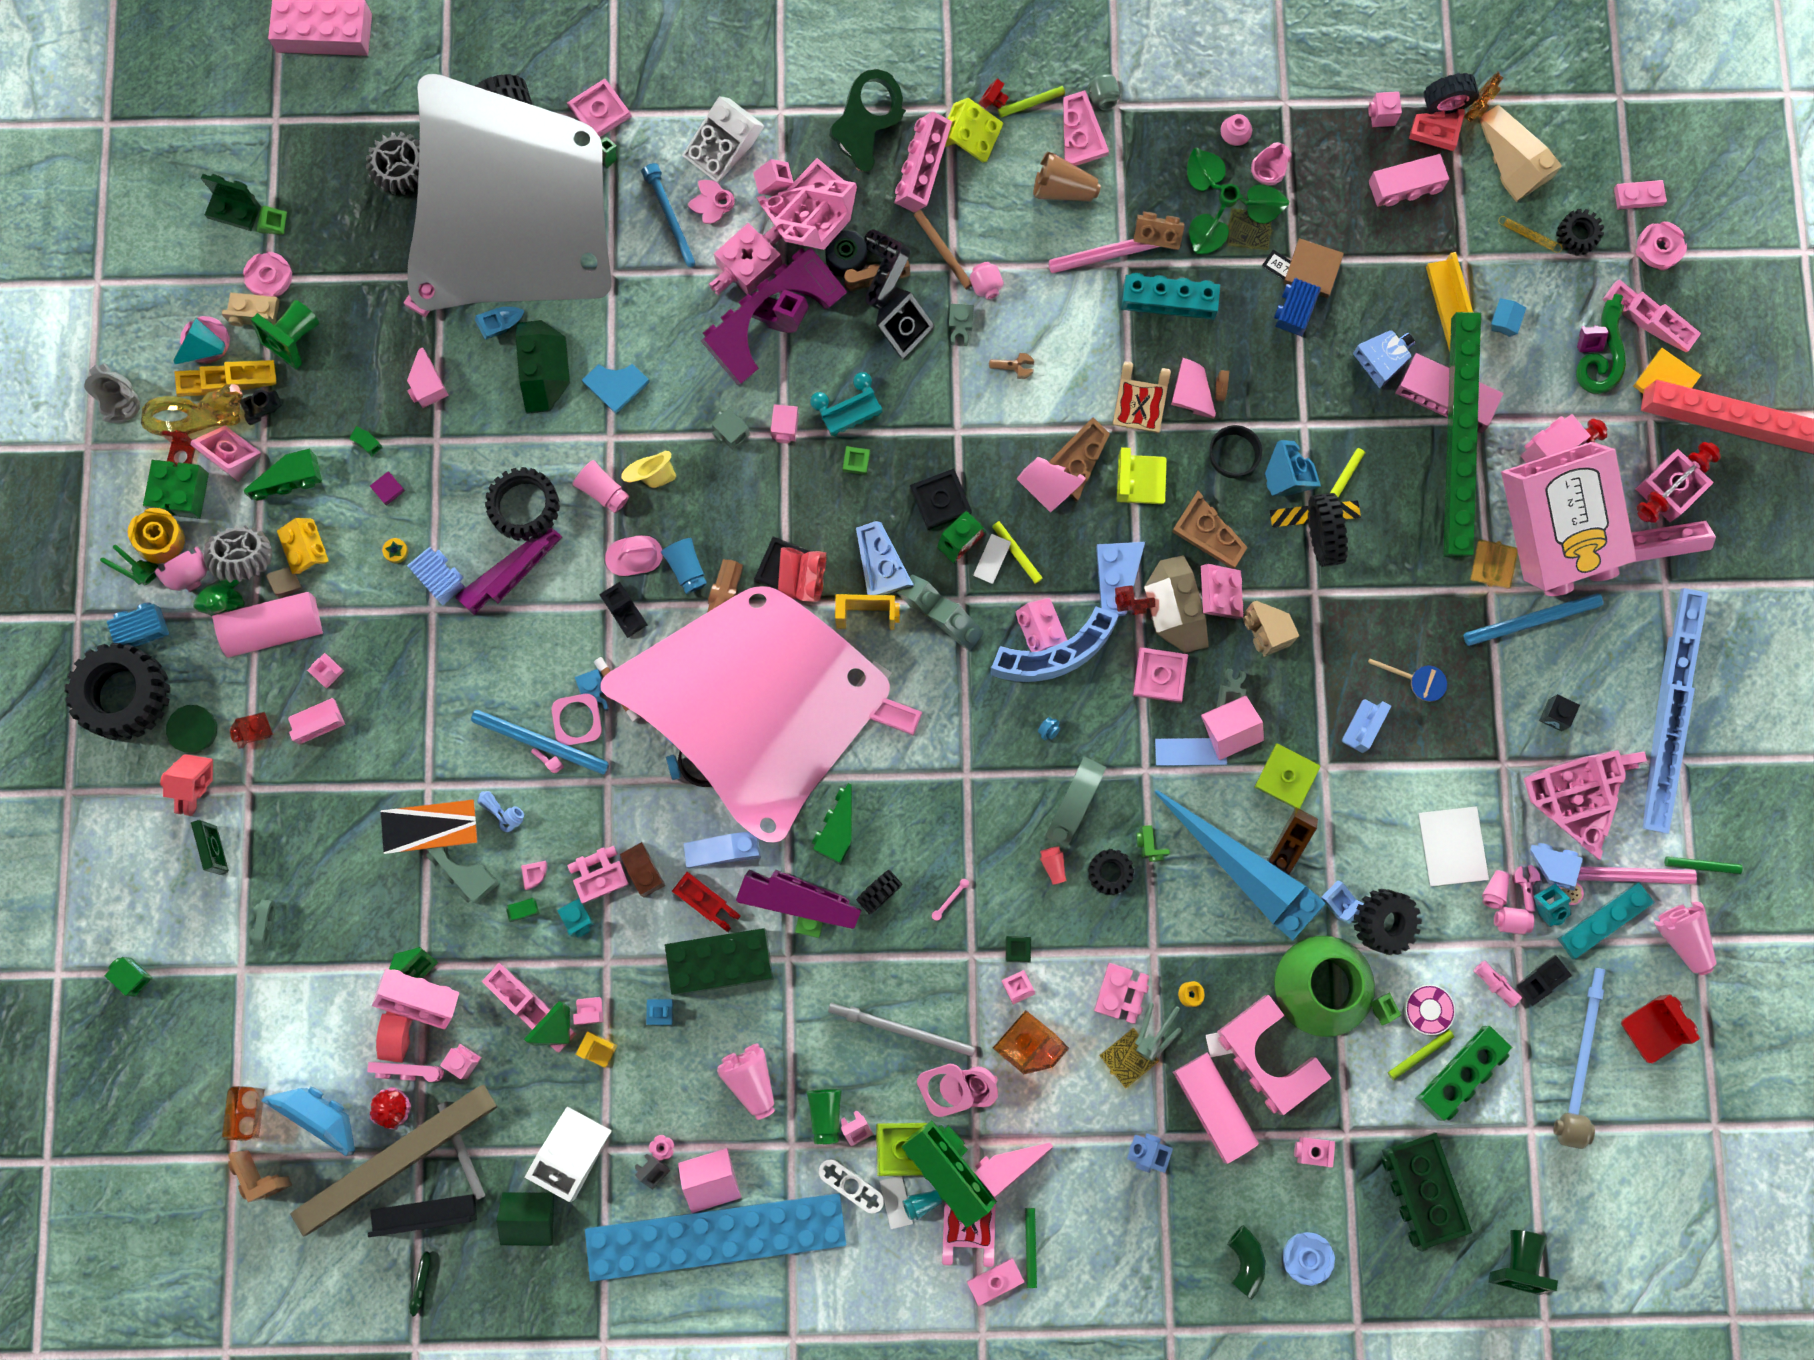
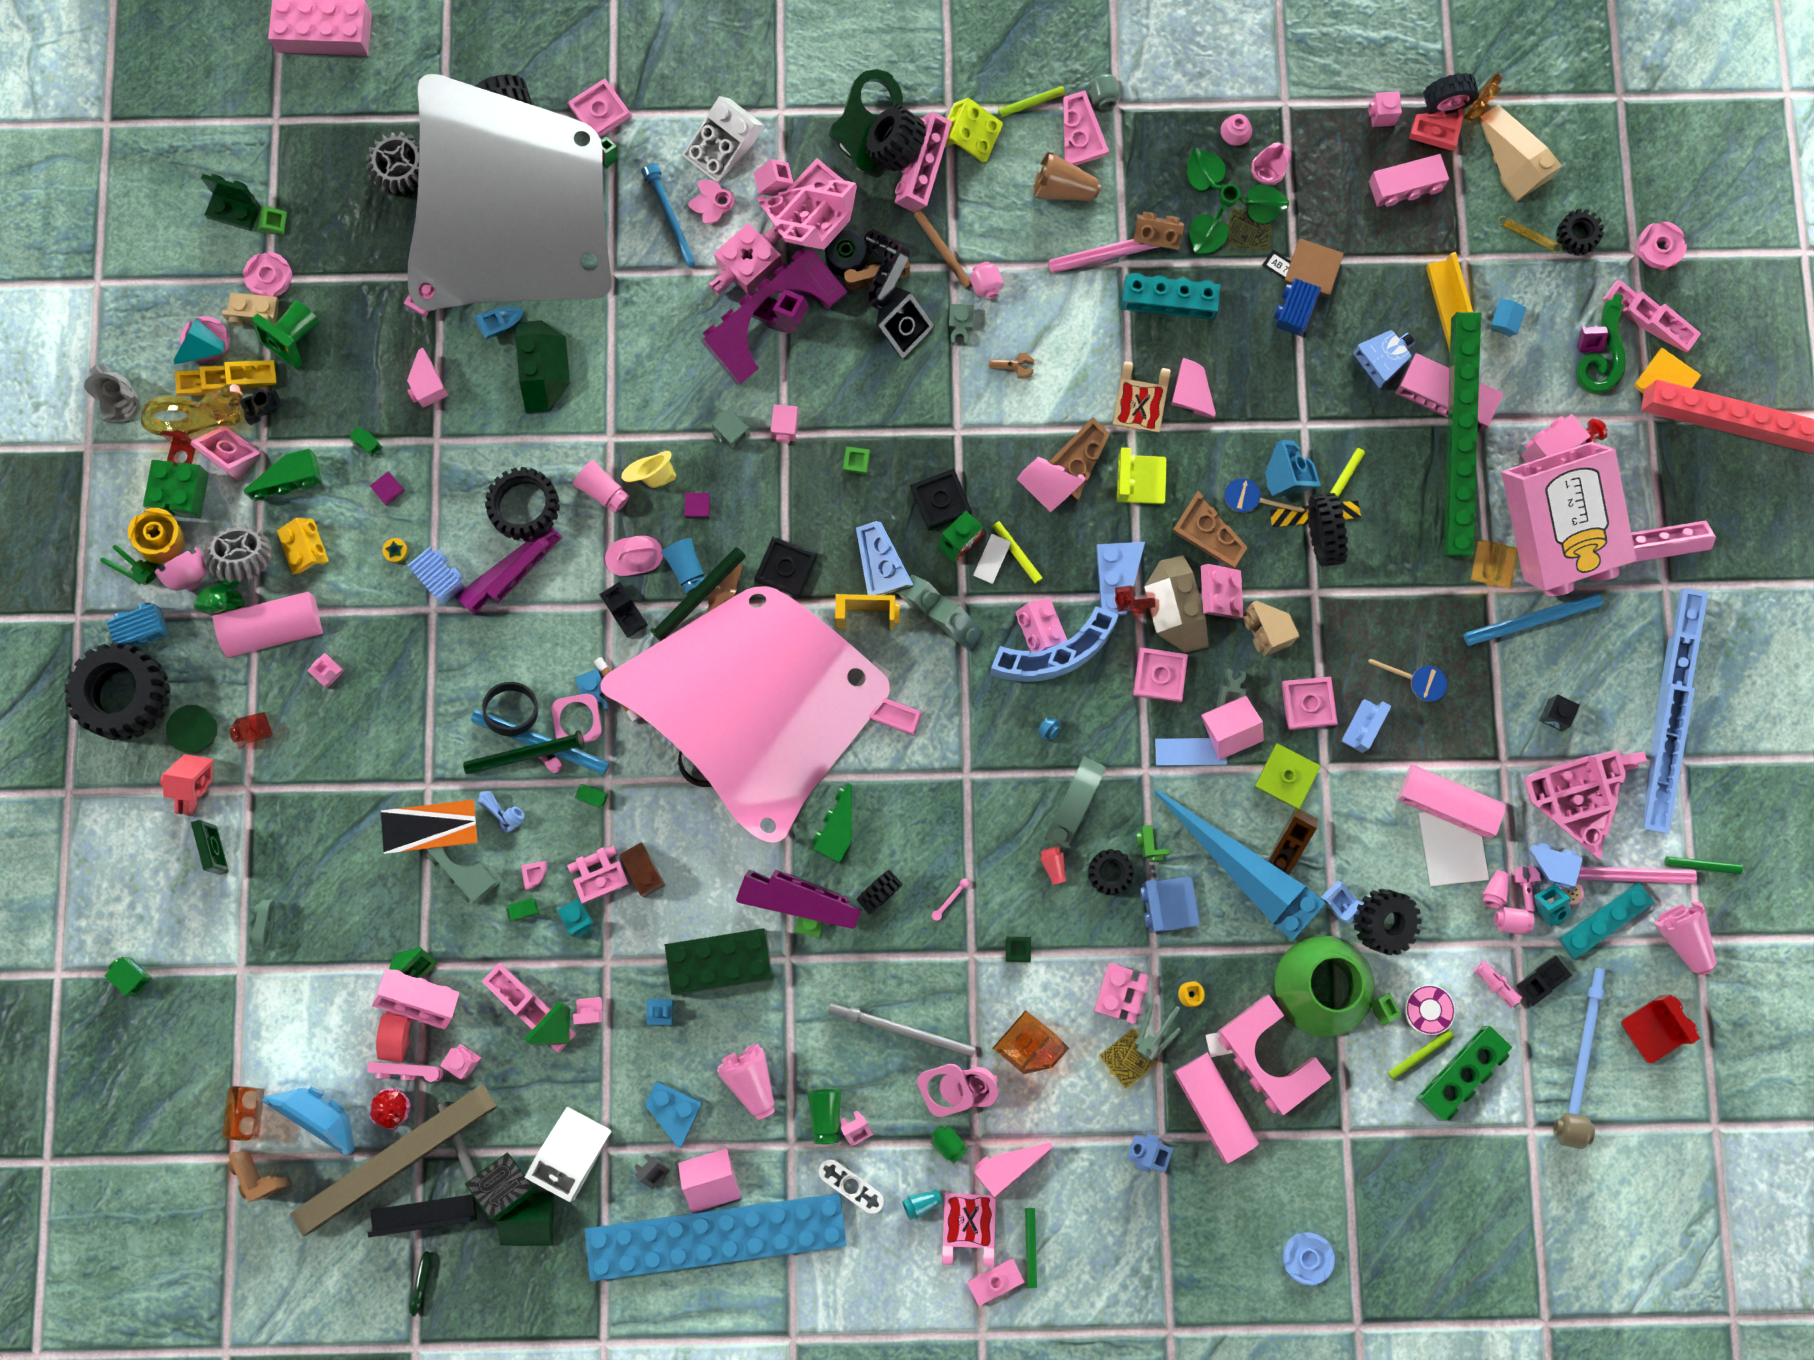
(283, 582): dark tan slope -> none
(315, 721): bright pink panel -> none
(500, 1187): none -> tile
(510, 686): none -> black tyre
(525, 753): none -> dark green axle
(591, 796): none -> green piece
(596, 1049): yellow panel -> none
(615, 387): dark azure tile -> none
(659, 1141): bright pink plate -> none
(673, 767): dark azure tile -> none
(673, 1111): none -> dark azure wing
(697, 505): none -> magenta tile
(699, 593): none -> dark green axle
(703, 900): red hinge -> none
(722, 849): light blue slope -> none
(801, 574): coral piece -> none
(851, 411): teal gear -> none
(889, 1153): lime plate -> none
(893, 1194): white sticker -> none
(895, 138): none -> black tyre
(949, 1174): green brick -> none
(993, 95): red tile -> none
(1018, 987): bright pink tile -> none
(1169, 904): none -> medium blue bracket
(1222, 385): medium nougat tile -> none
(1244, 495): none -> blue piece
(1245, 433): black tyre -> none
(1251, 1261): dark green cylinder -> none
(1309, 703): none -> bright pink tile
(1326, 1151): bright pink brick -> none
(1426, 1191): dark green bracket -> none
(1451, 802): none -> bright pink brick
(1525, 1265): dark green plant -> none
(1640, 194): bright pink plate -> none
(1676, 483): bright pink brick -> none

